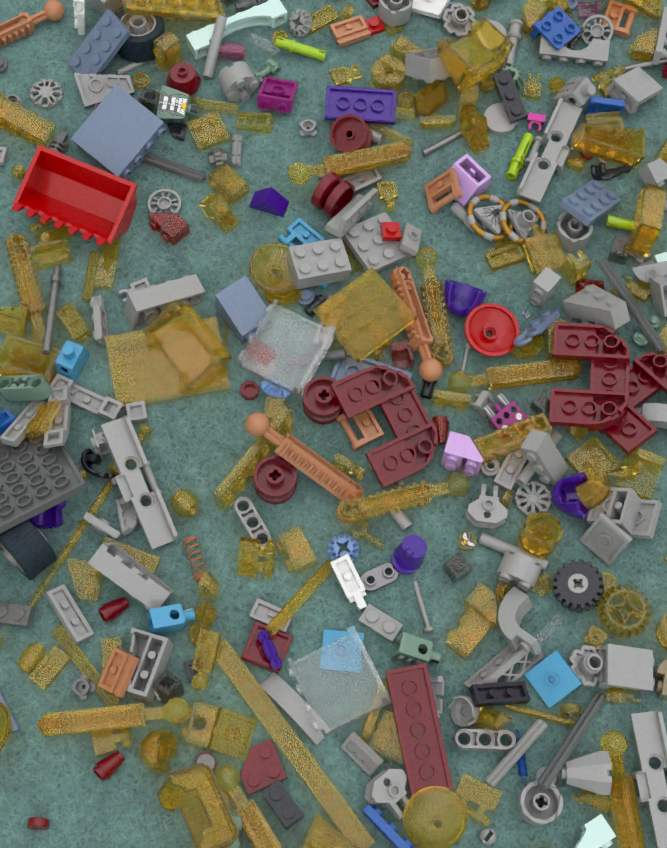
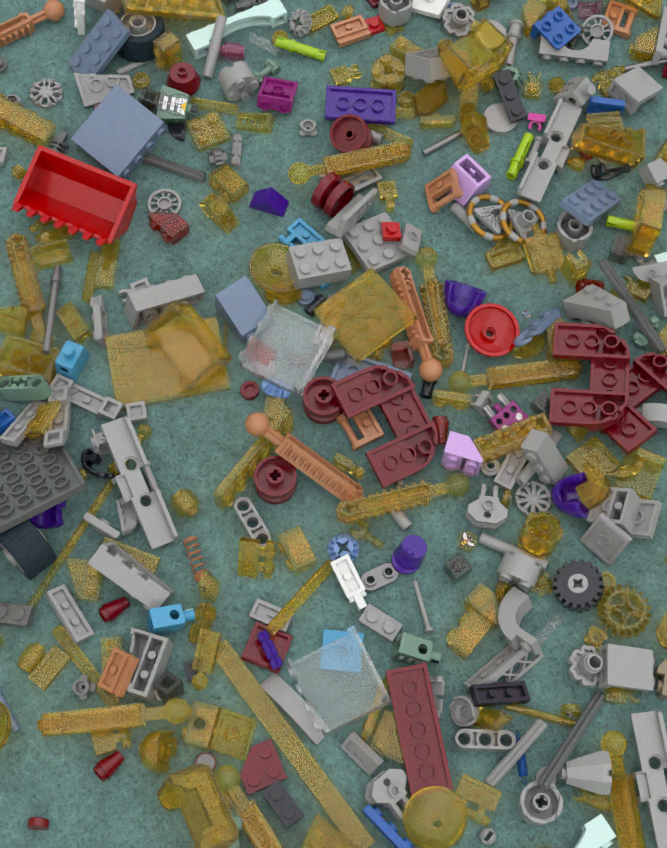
(544, 287): light grey brick -> none
(553, 678): dark azure plate -> none

